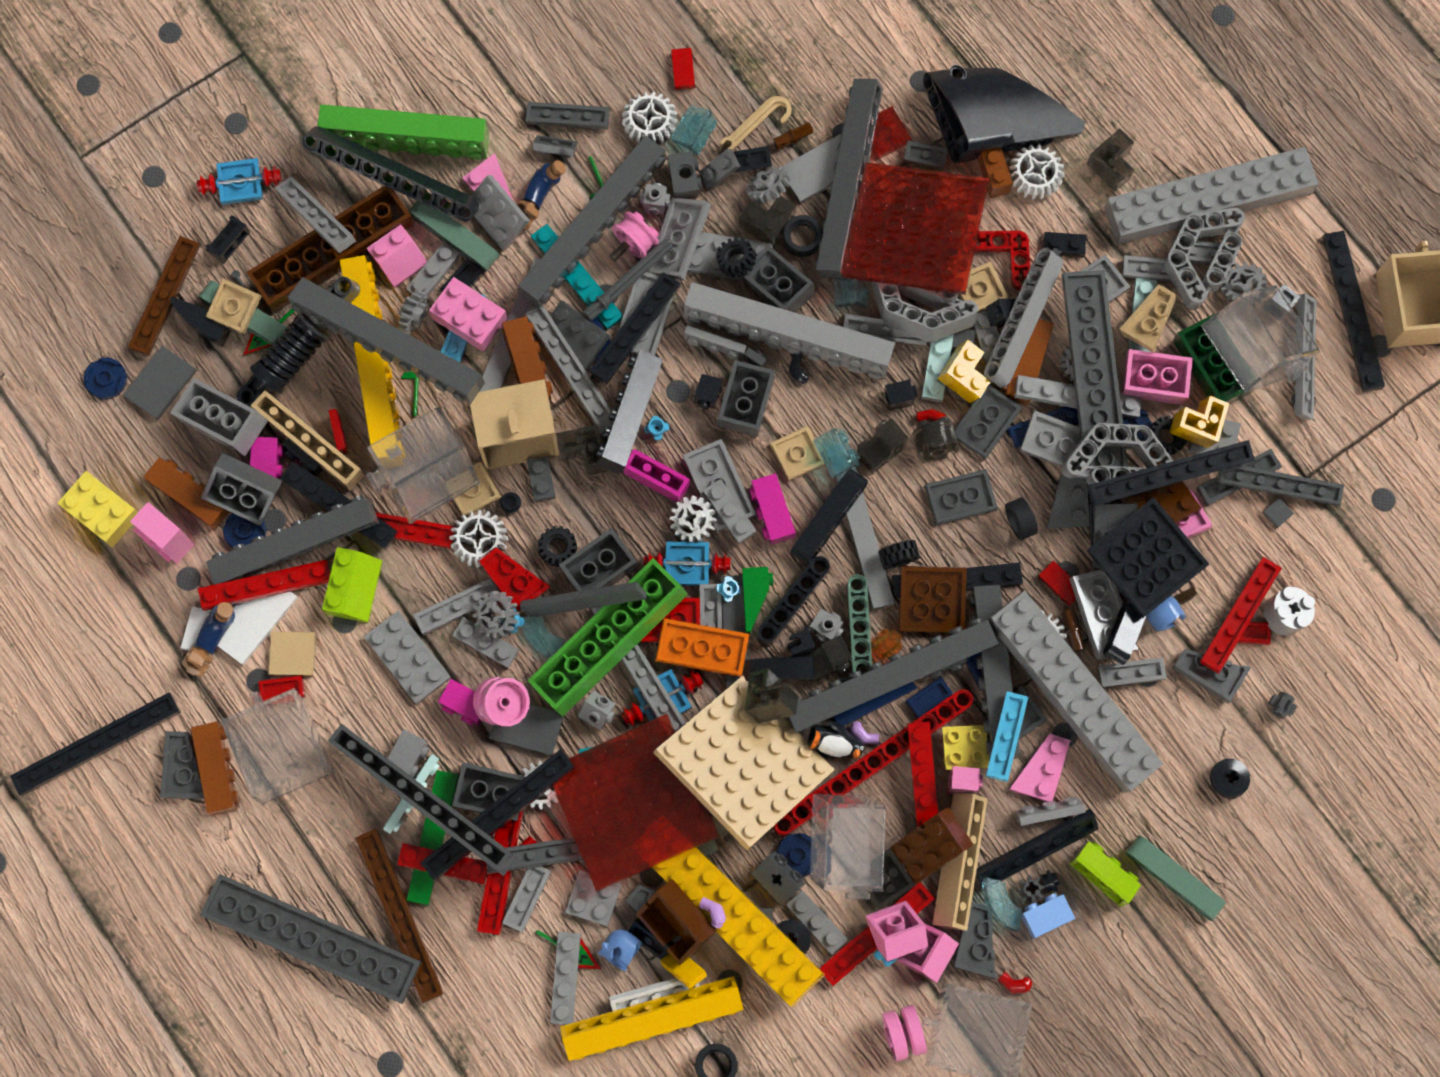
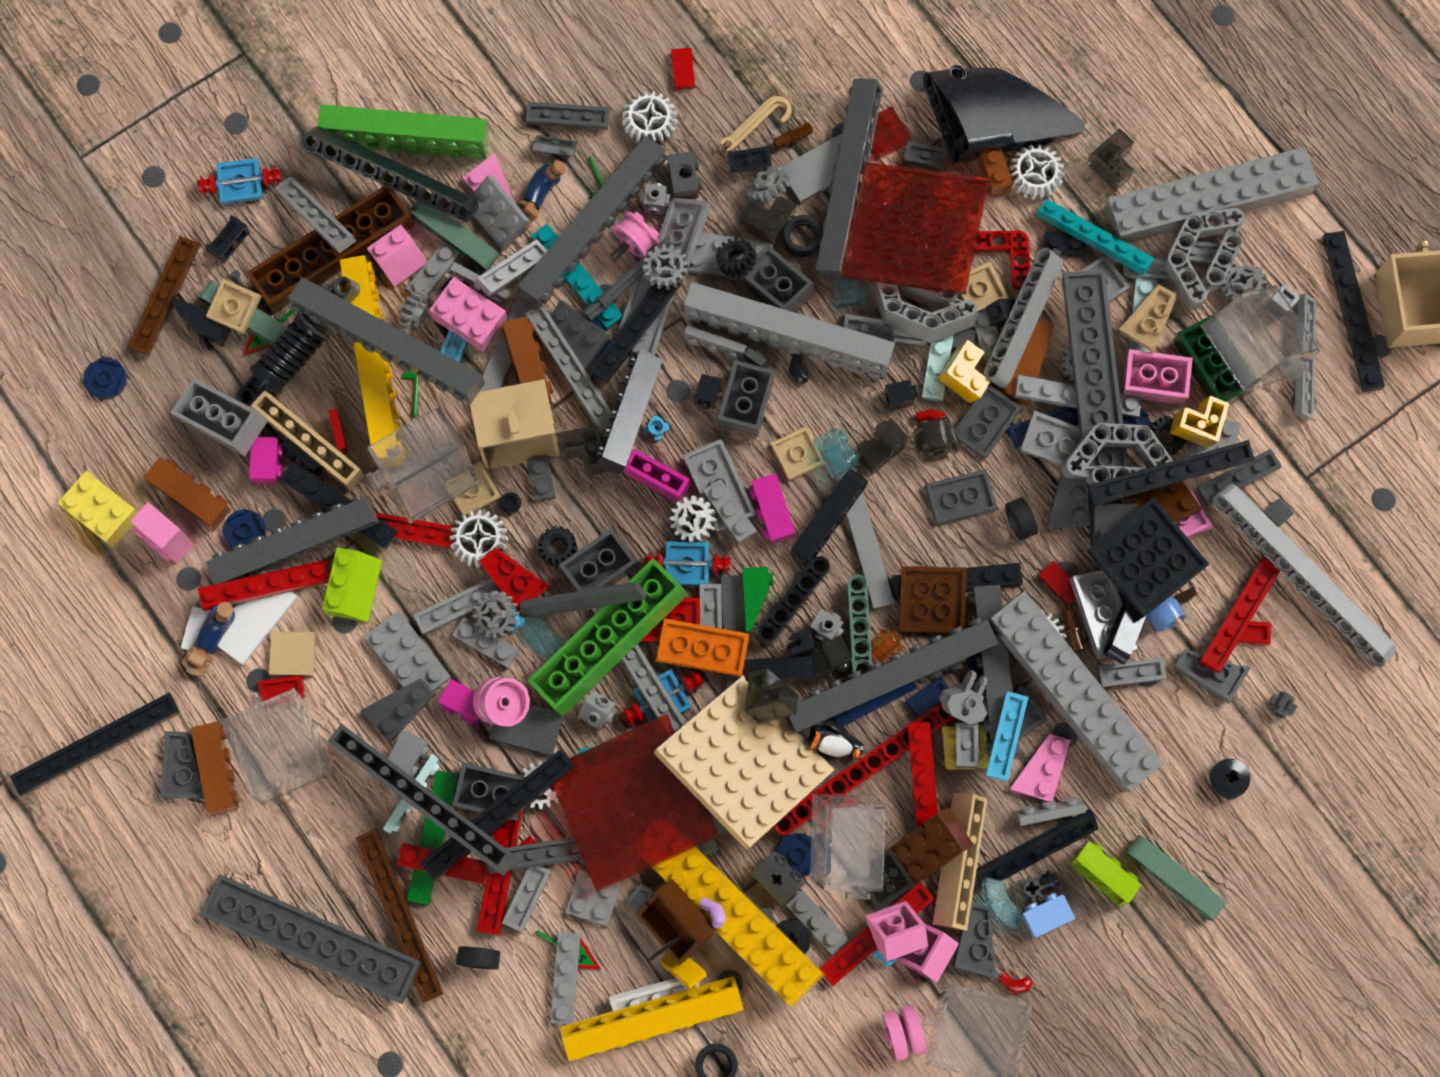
(160, 382): dark grey tile -> none
(241, 489): dark grey brick -> none
(399, 708): none -> dark grey wing
(469, 277): none -> light grey plate
(478, 957): none -> black tyre
(510, 269): none -> light grey hinge
(620, 948): medium blue helmet -> none
(648, 940): black plate -> none
(666, 275): none -> light grey gear
(694, 128): clear light blue bracket -> none
(719, 169): dark grey plate -> none
(732, 584): medium azure plate -> none
(859, 732): lavender arm -> none
(899, 554): black tyre -> none
(963, 701): none -> light grey hinge
(964, 780): bright pink brick -> none
(966, 745): none -> light grey plate
(1095, 237): none -> teal plate
(1281, 484): dark grey tile -> none
(1289, 611): brick -> none
(1305, 575): none -> light grey beam

